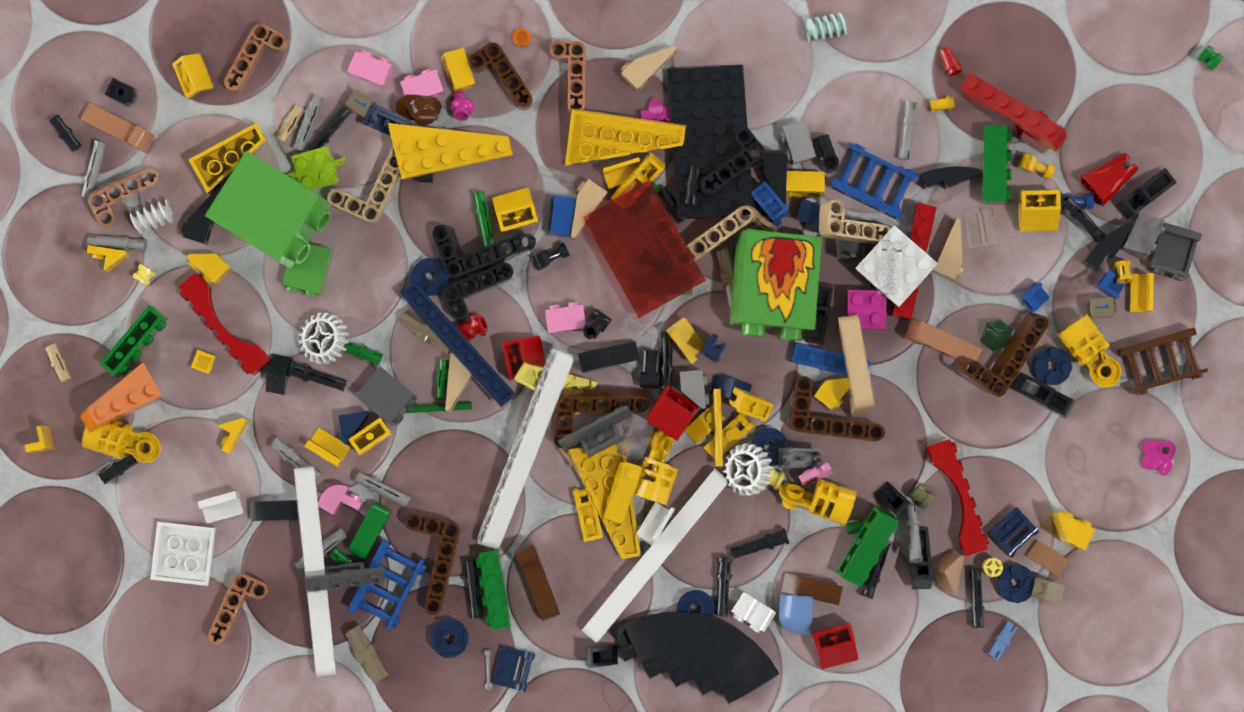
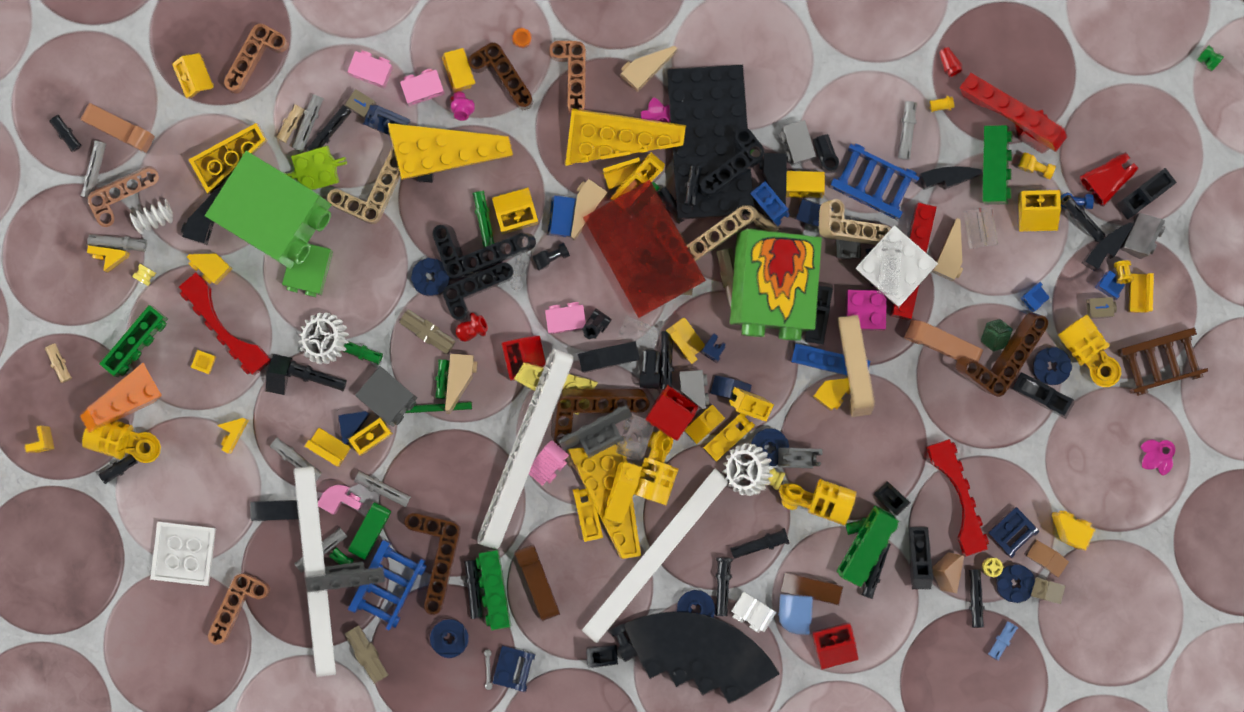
(114, 89): black brick -> none
(221, 507): white panel -> none
(419, 108): reddish brown piece -> none
(457, 344): dark blue tile -> none
(547, 462): none -> bright pink brick
(555, 182): clear panel -> none
(654, 523): white panel -> none
(718, 427): yellow bar -> none
(811, 476): bright pink plate -> none
(825, 26): light aqua piece -> none
(827, 422): reddish brown beam -> none
(912, 526): light grey pin -> none
(924, 497): olive wheel -> none
(1174, 252): dark grey panel -> none

